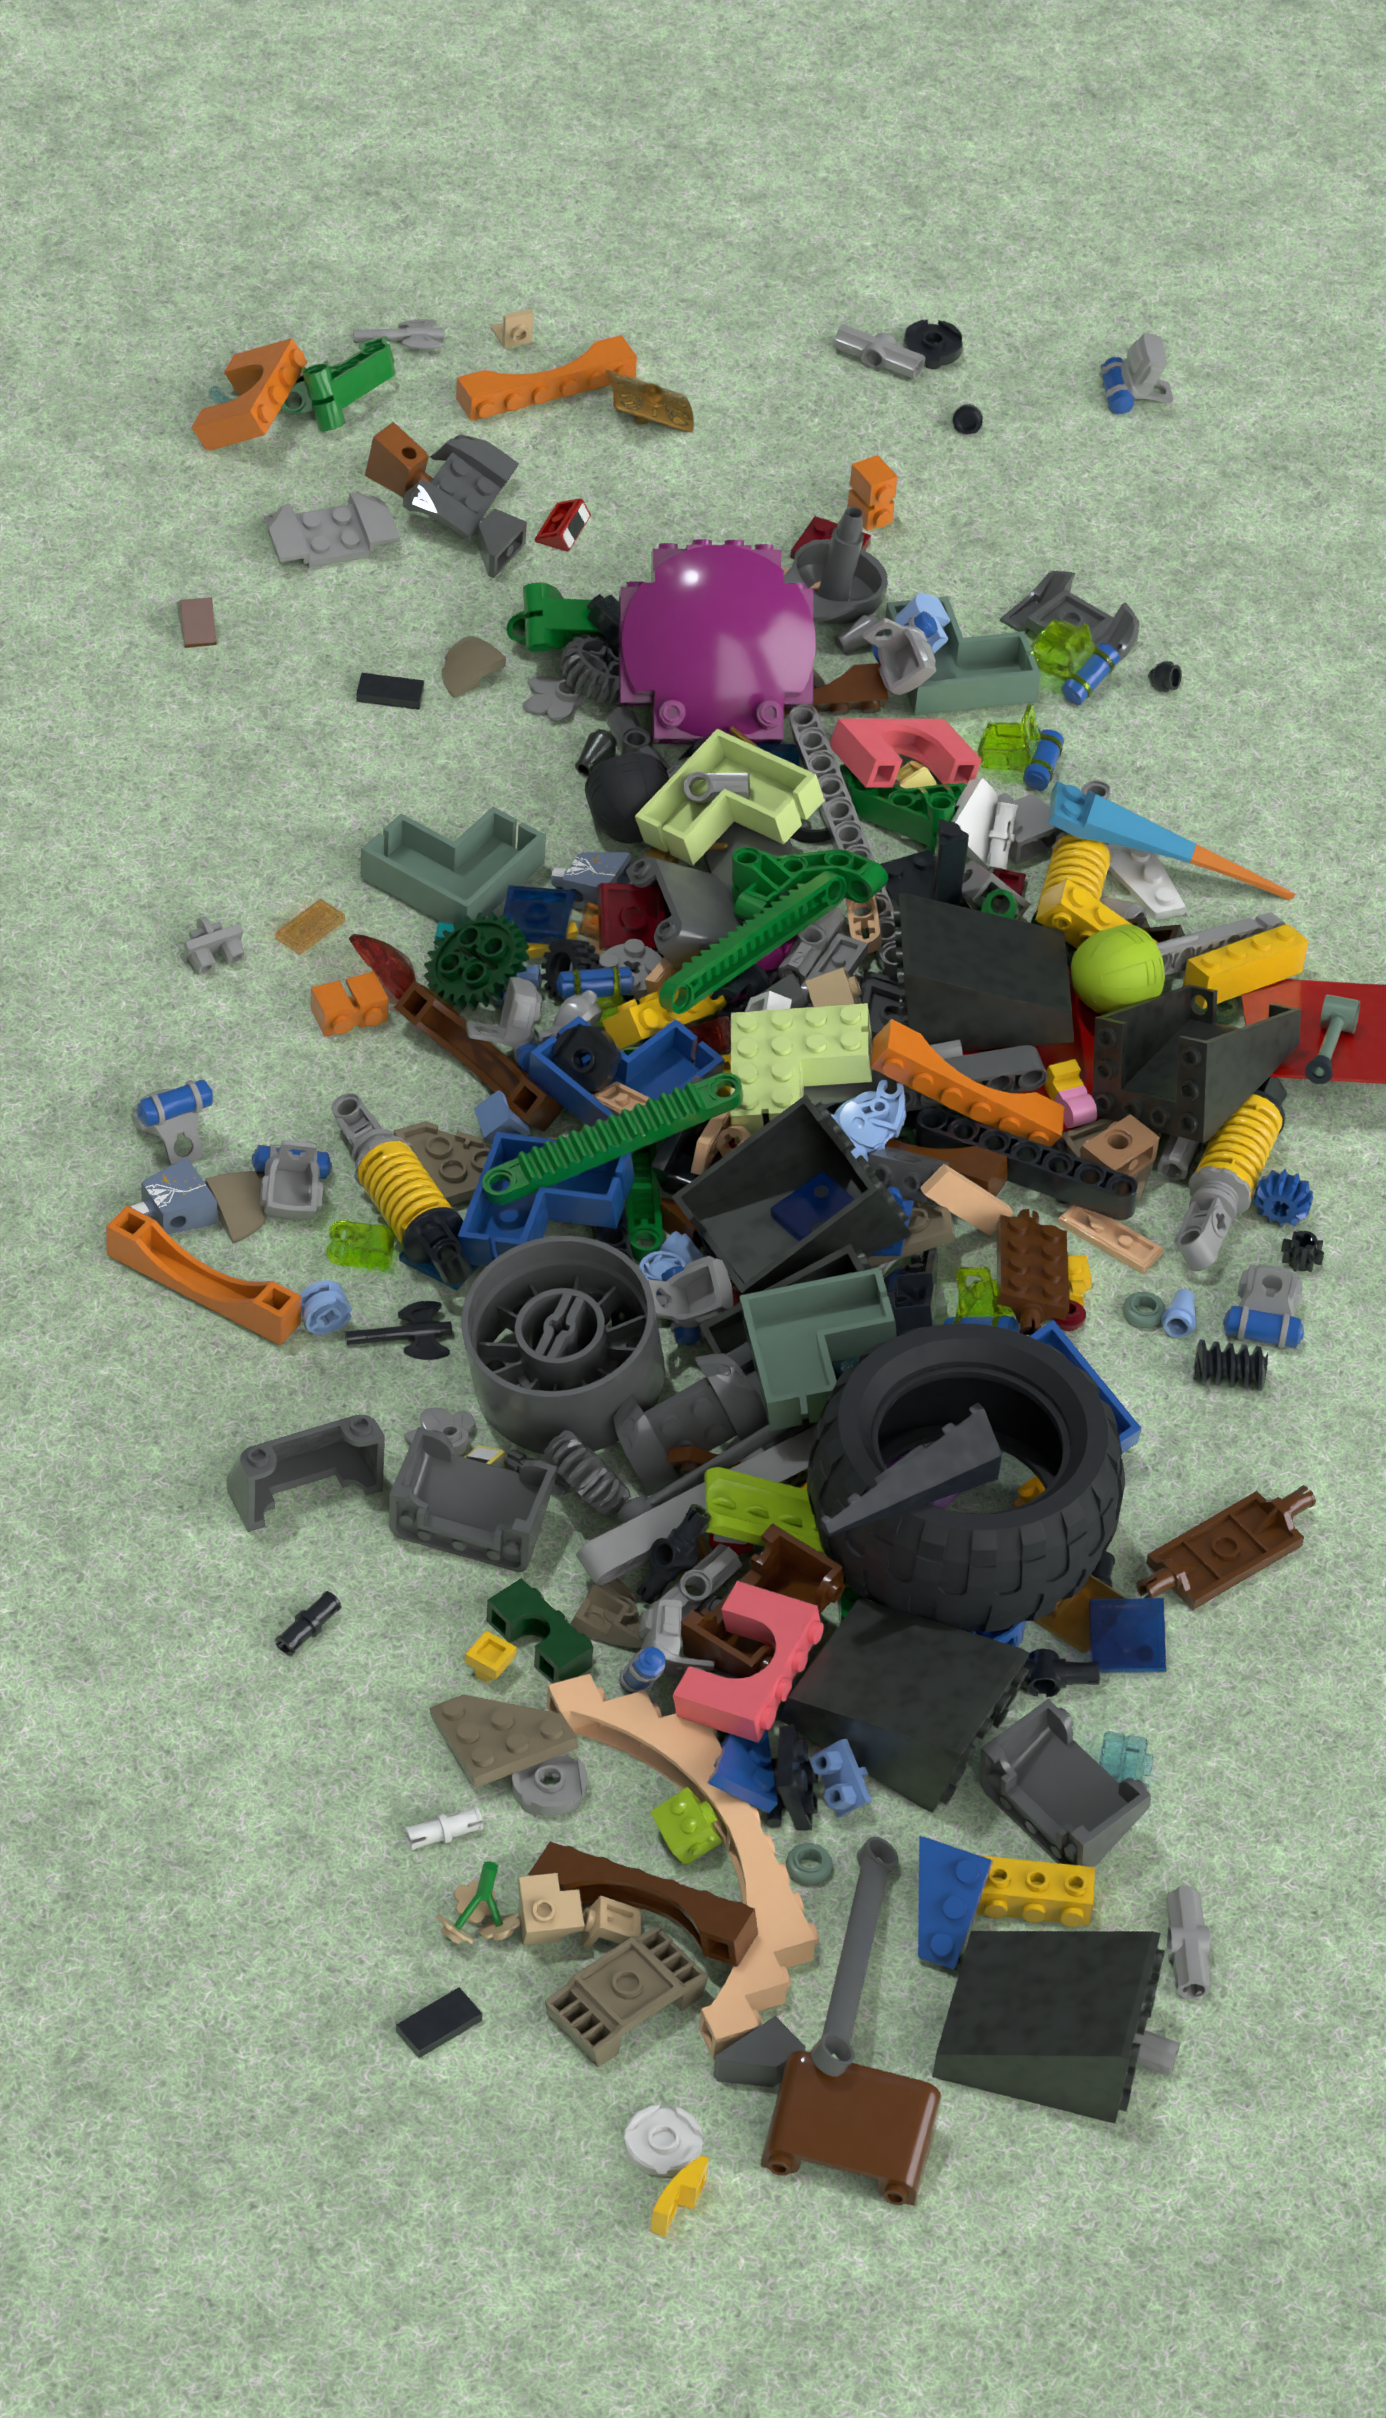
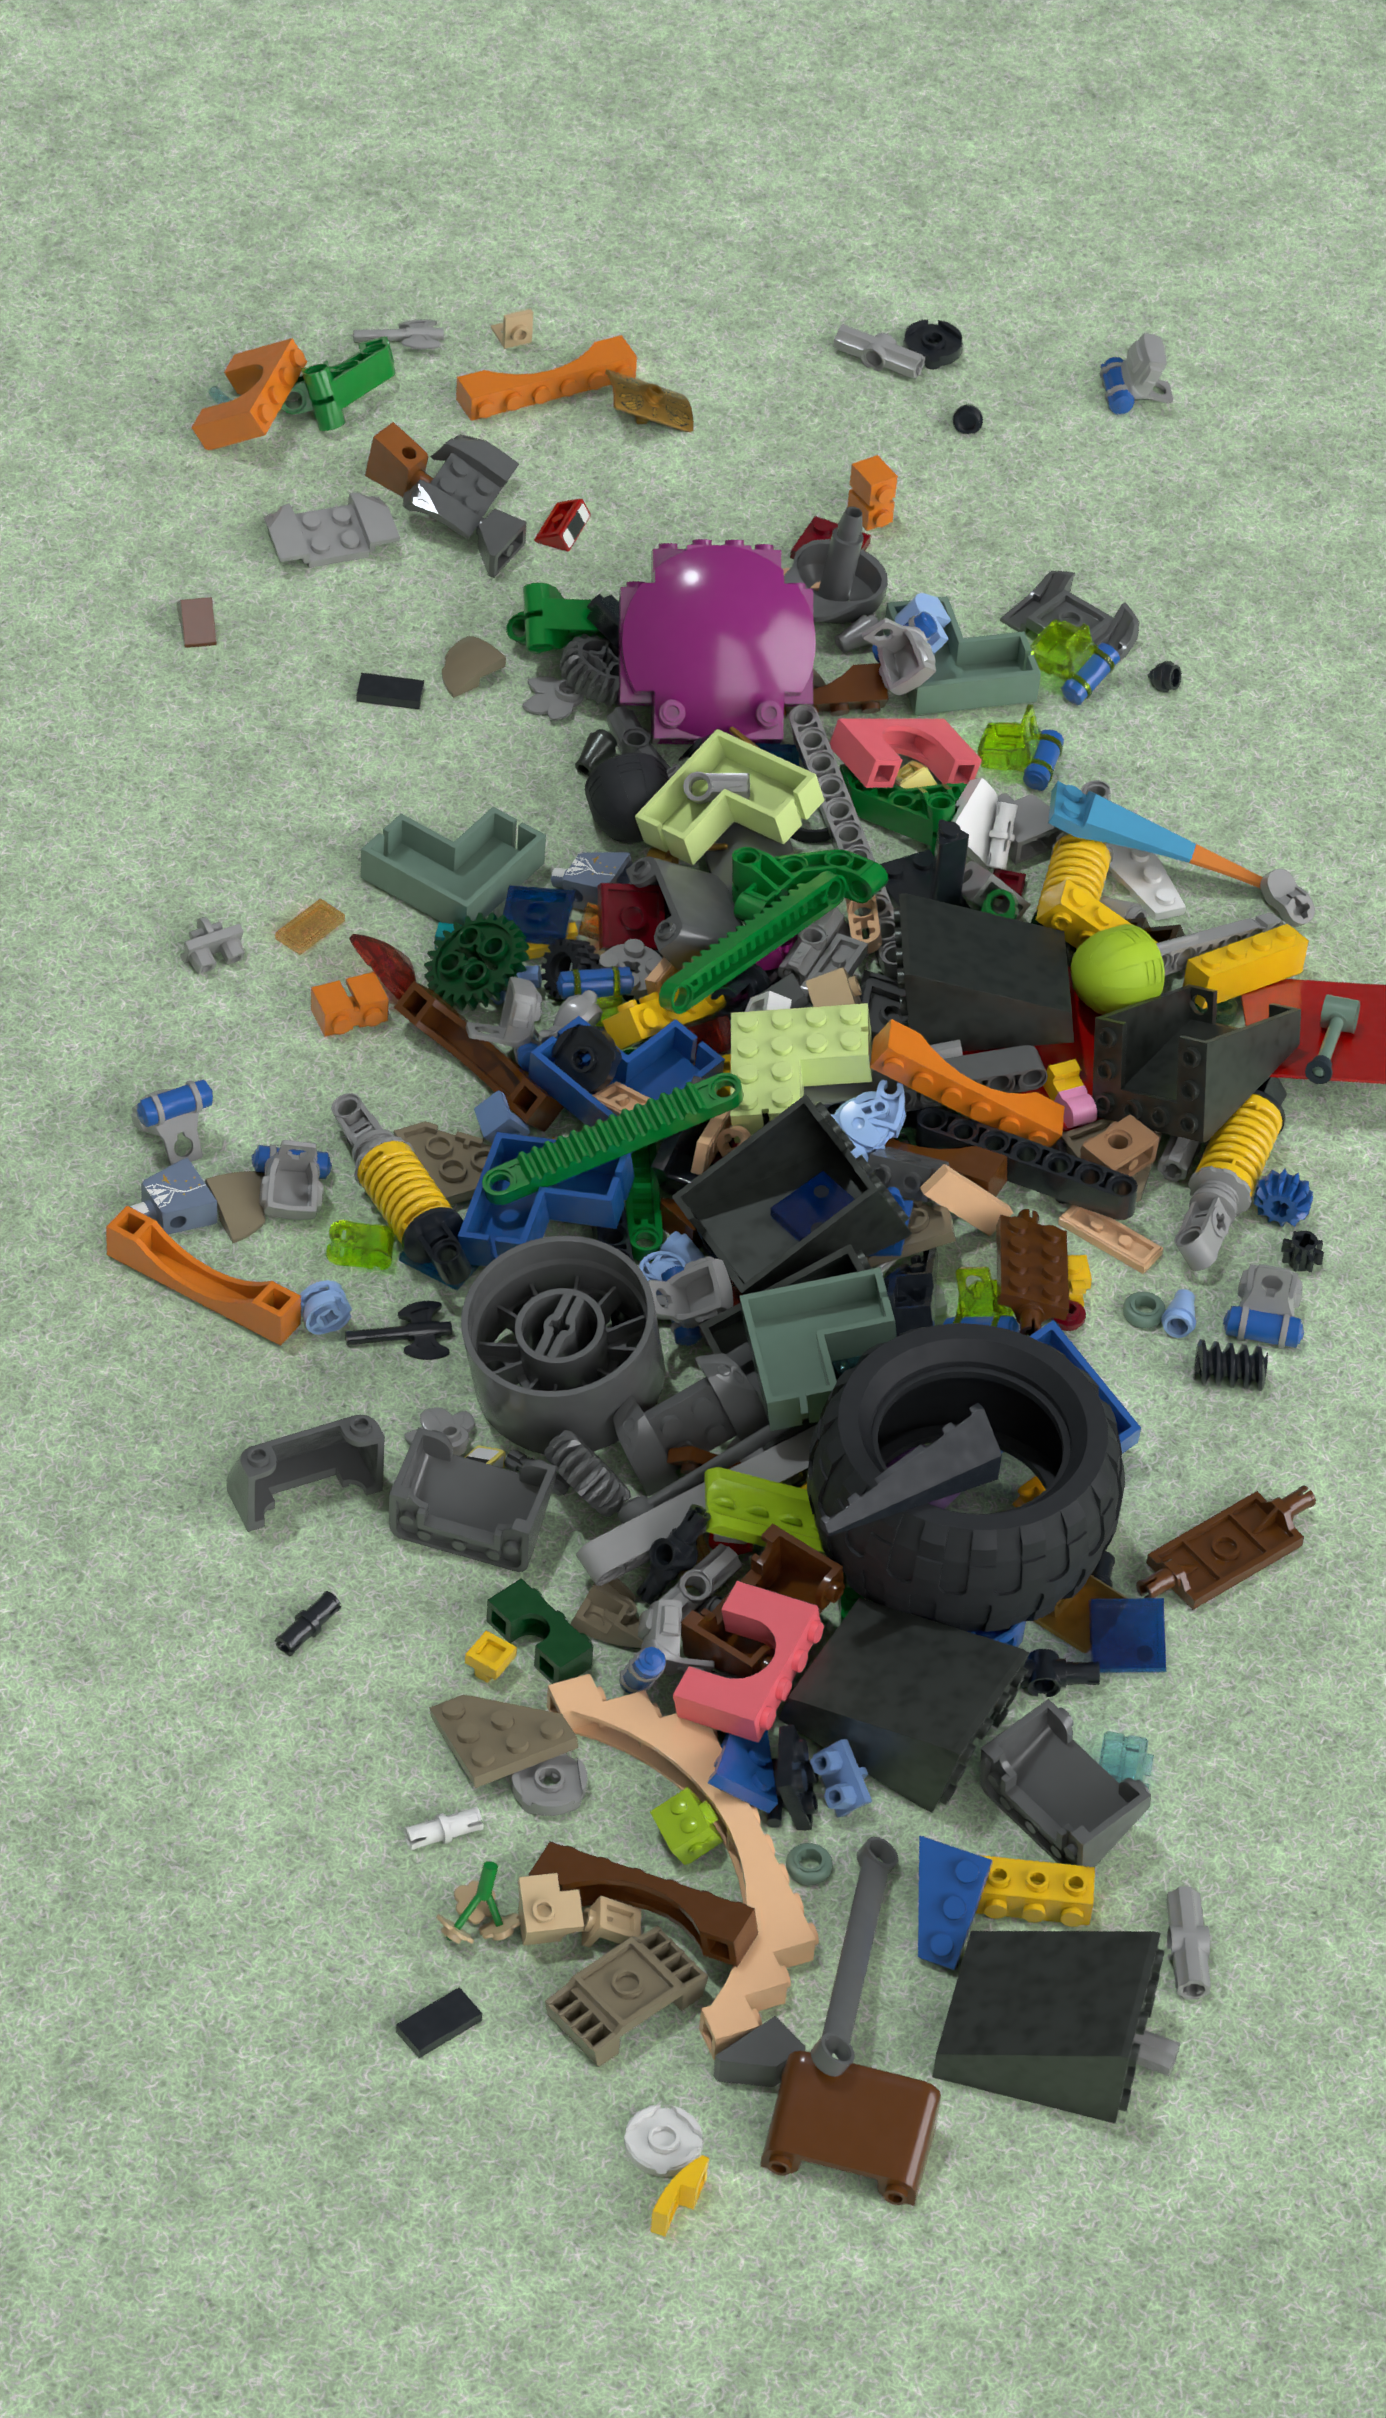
(1287, 897): none -> light grey piece

